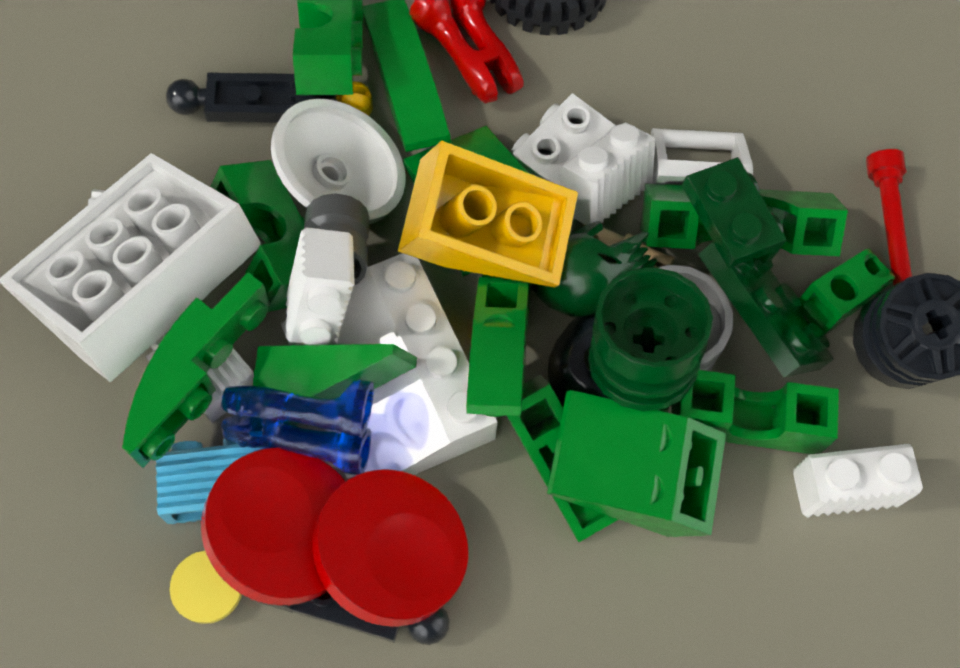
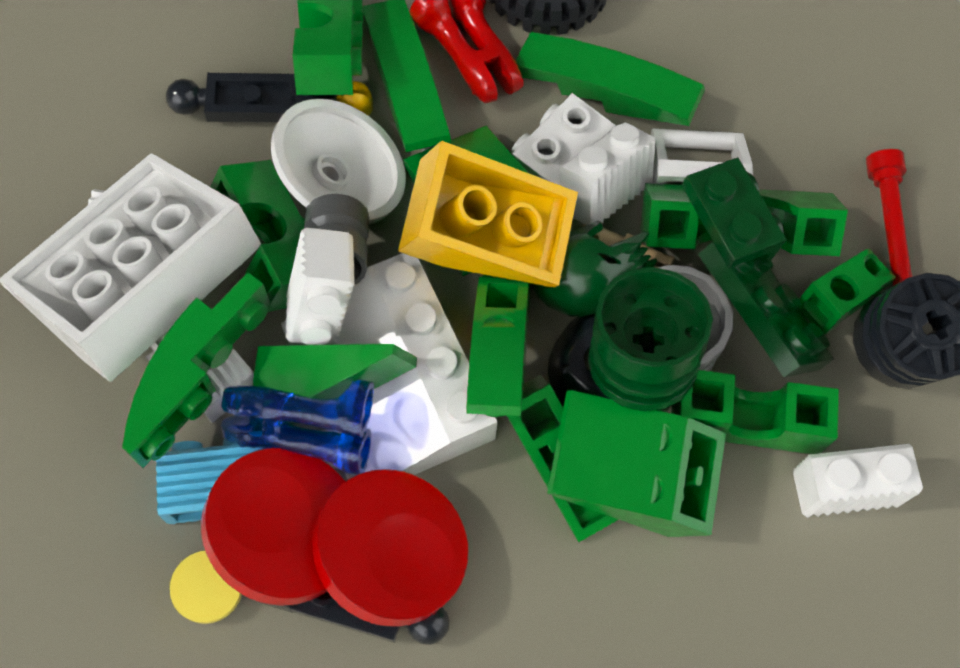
(617, 79): none -> green slope

